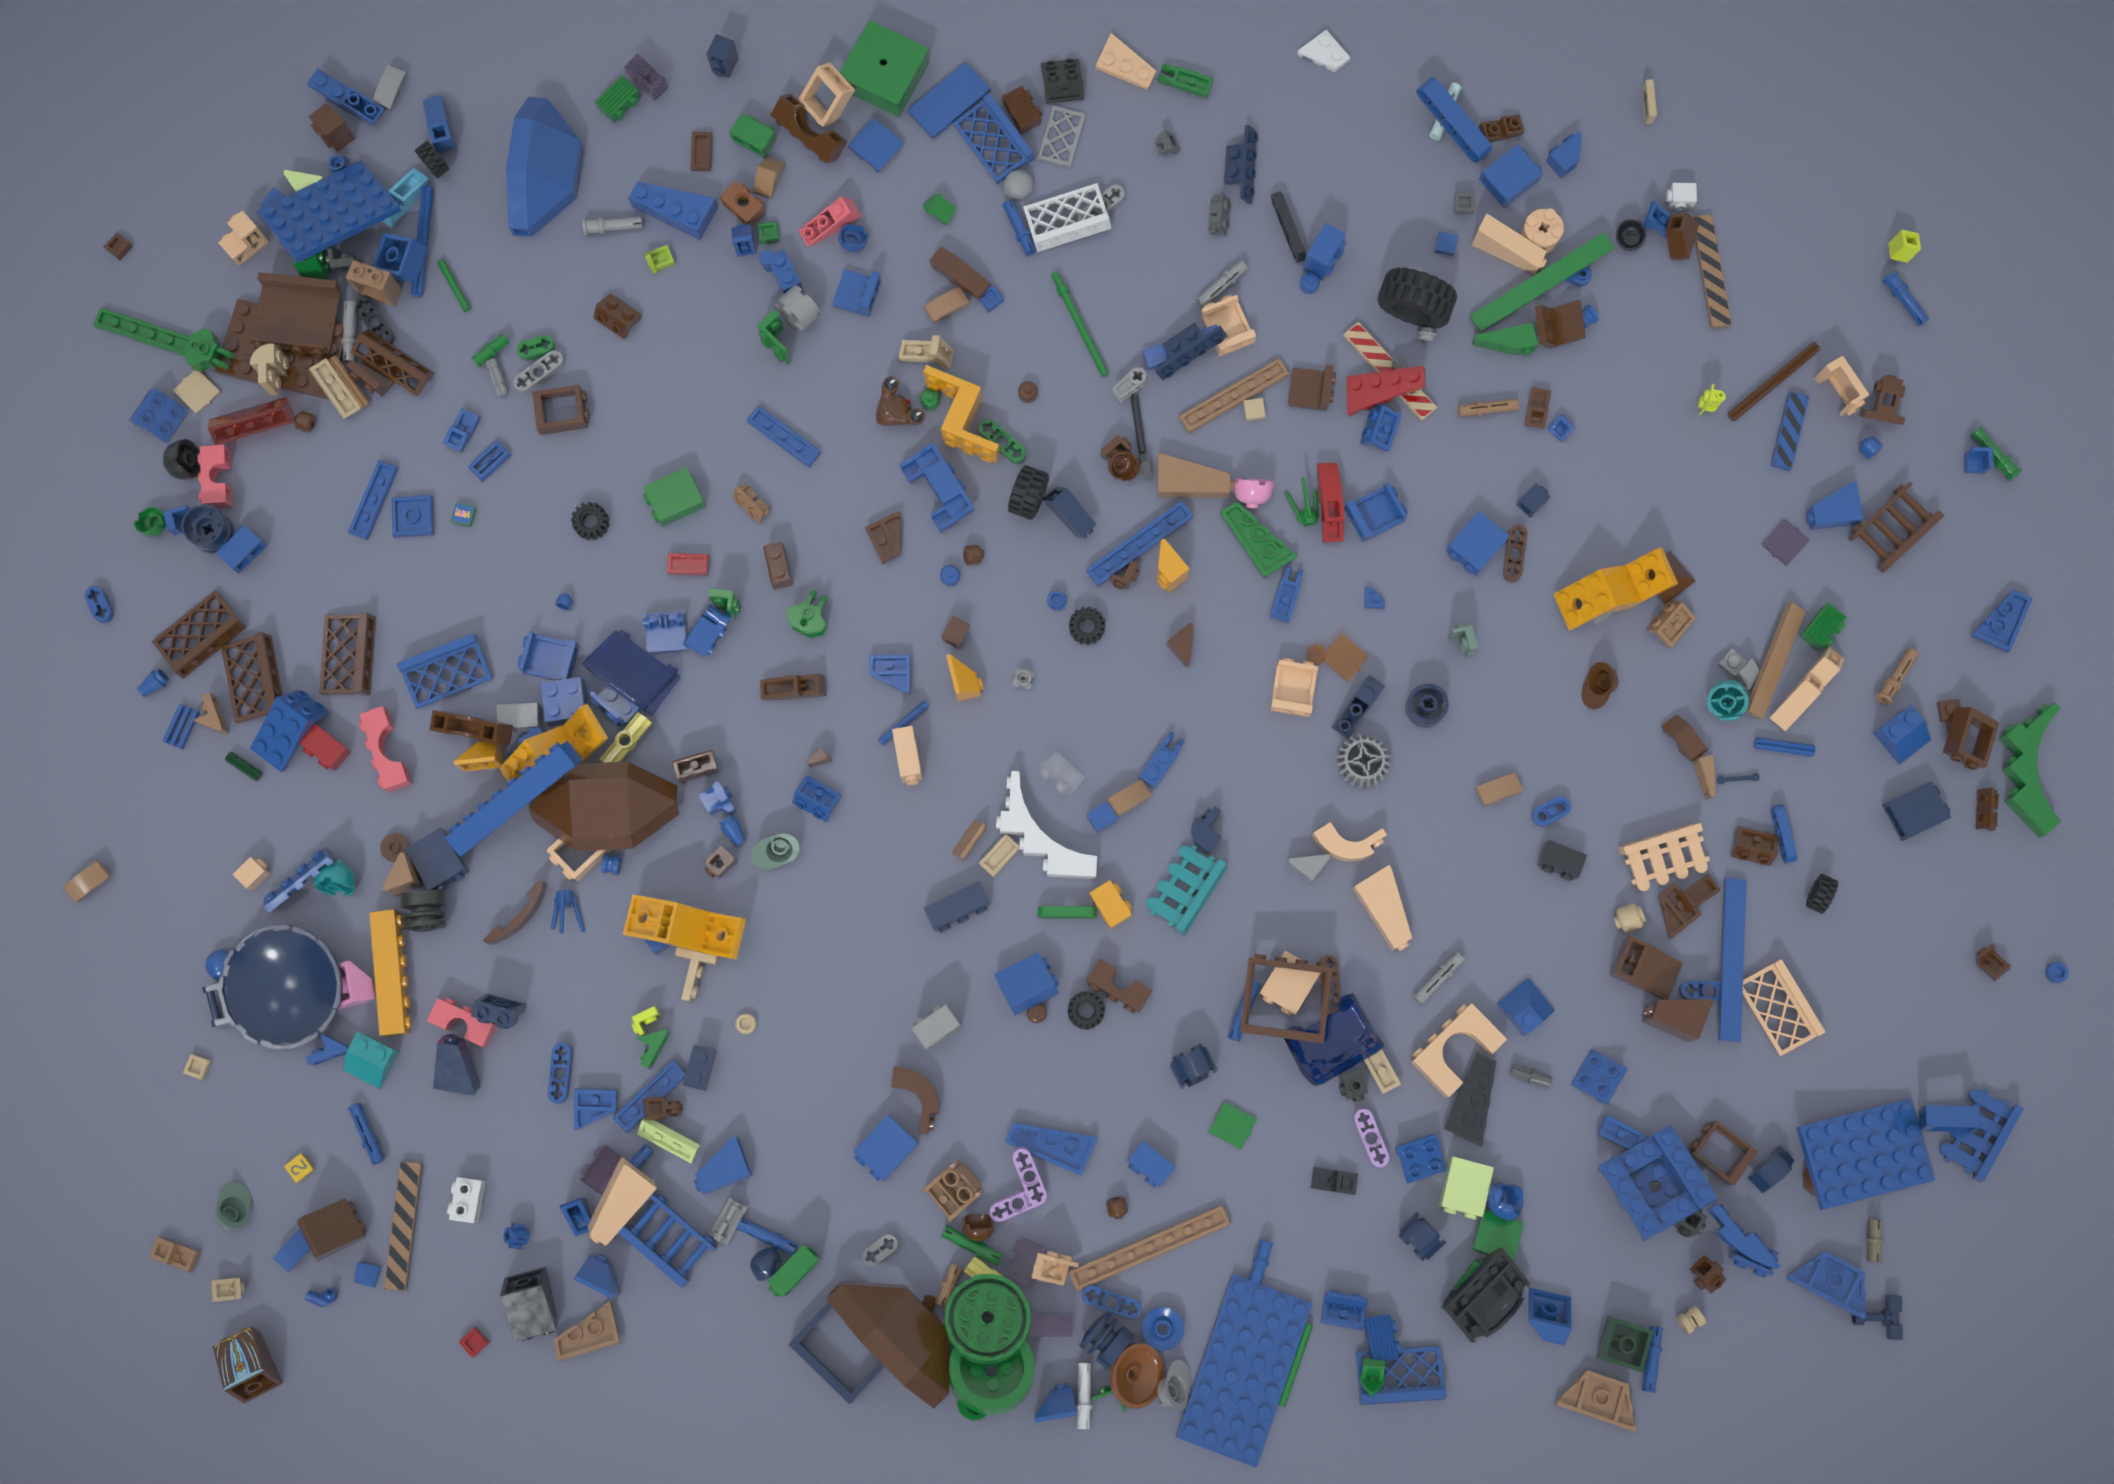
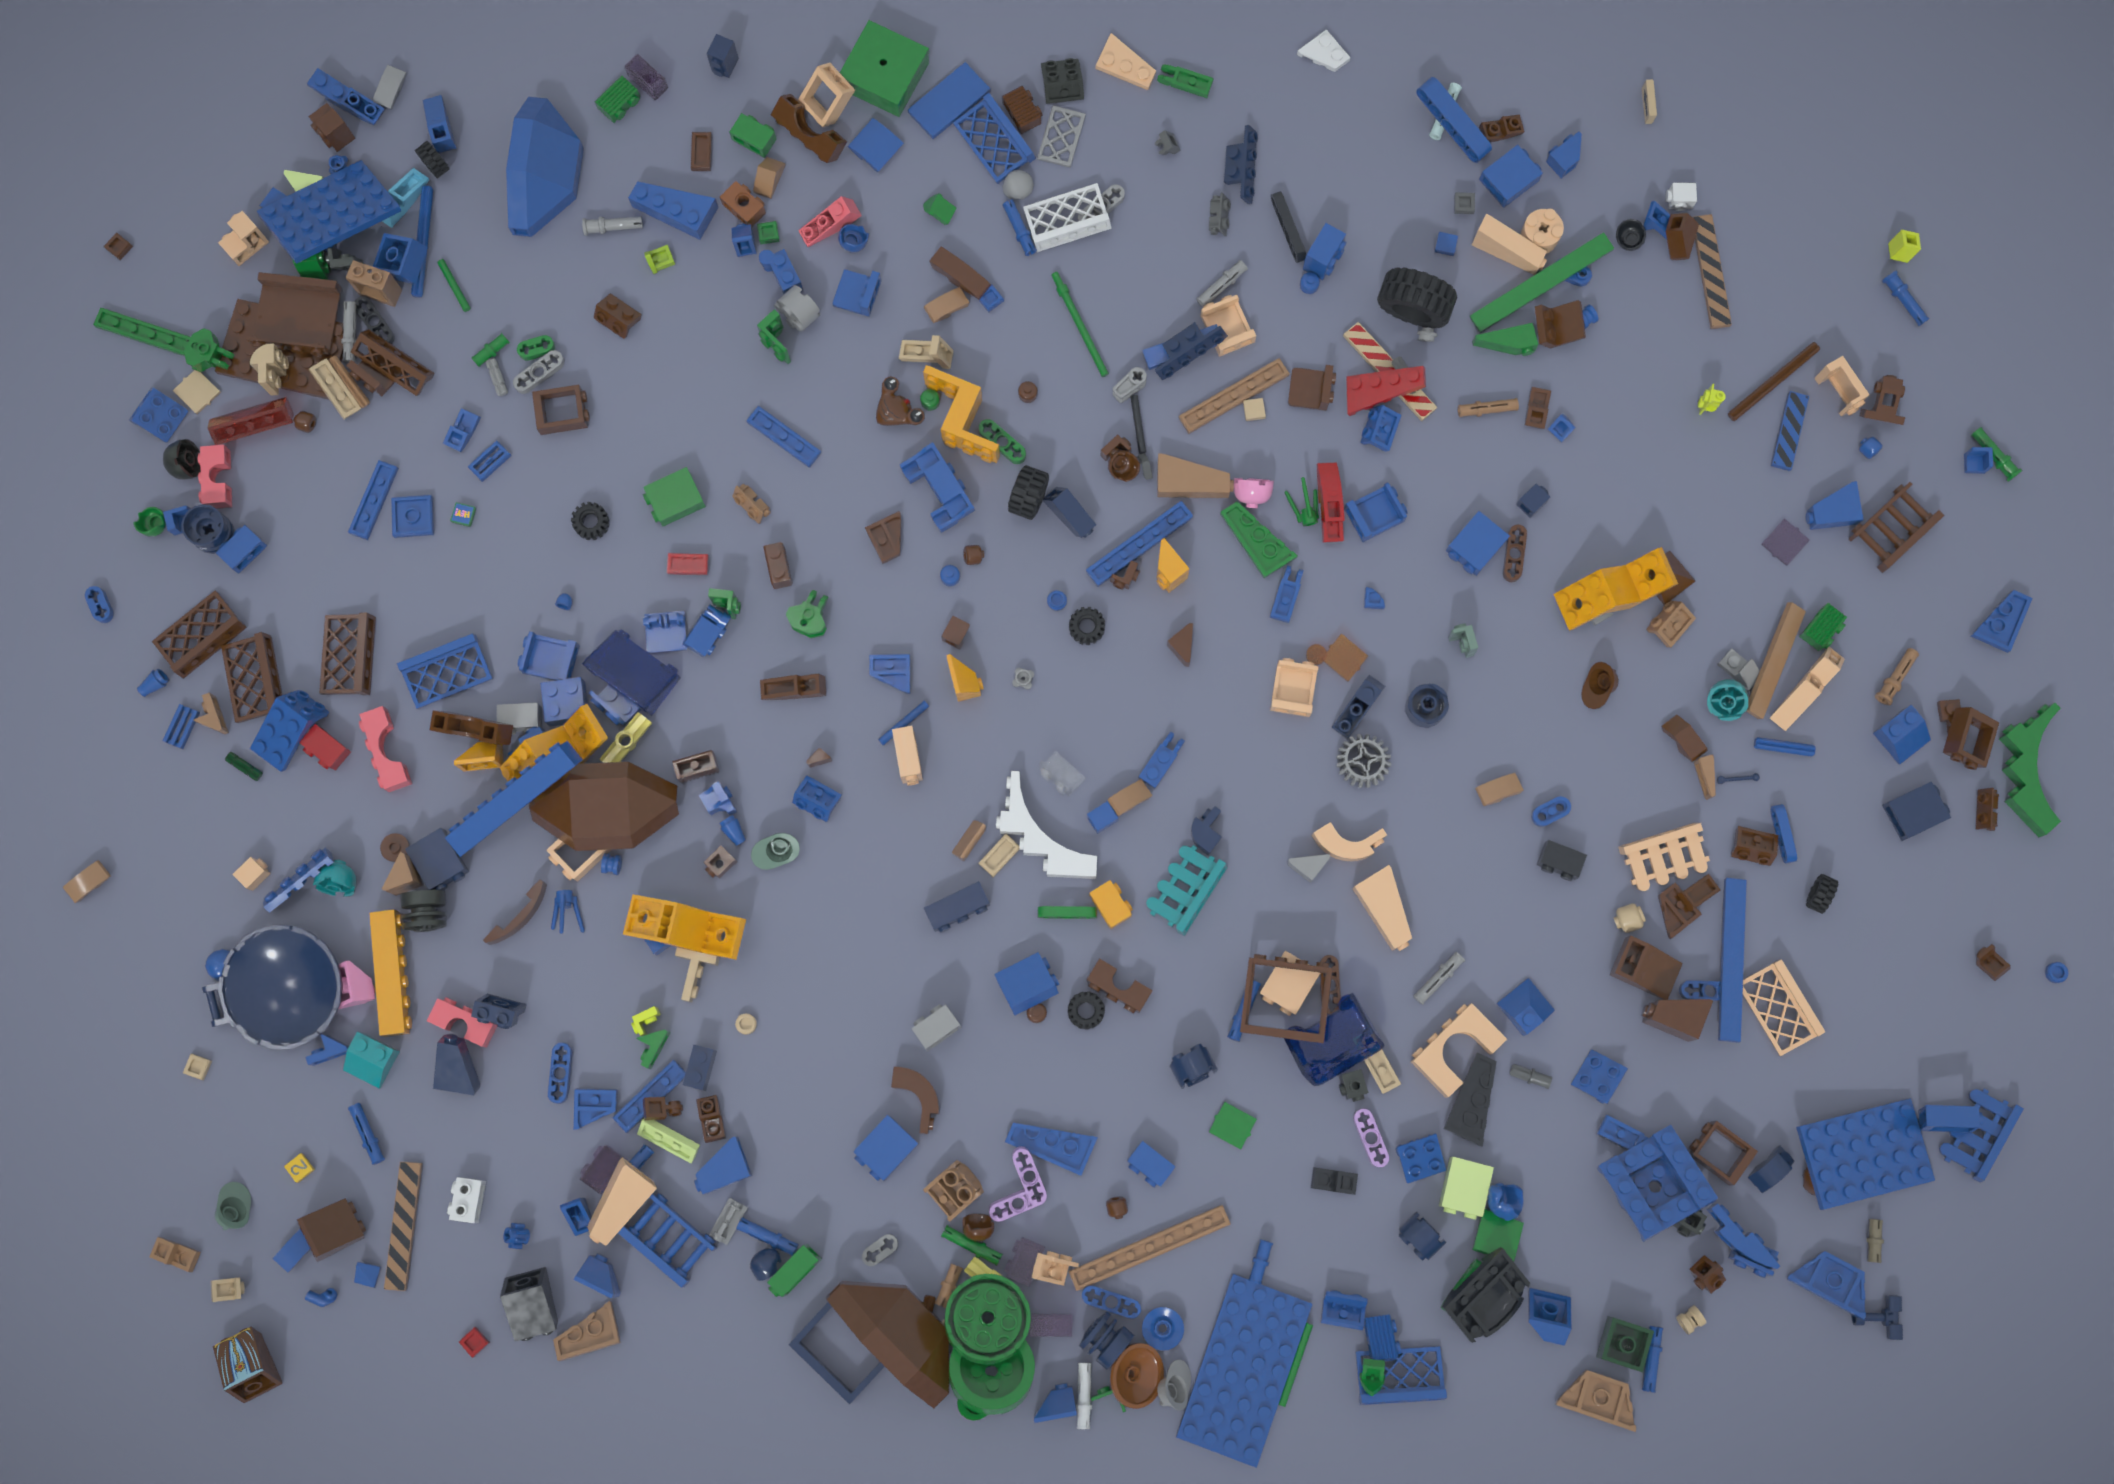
(711, 1118): none -> reddish brown slope

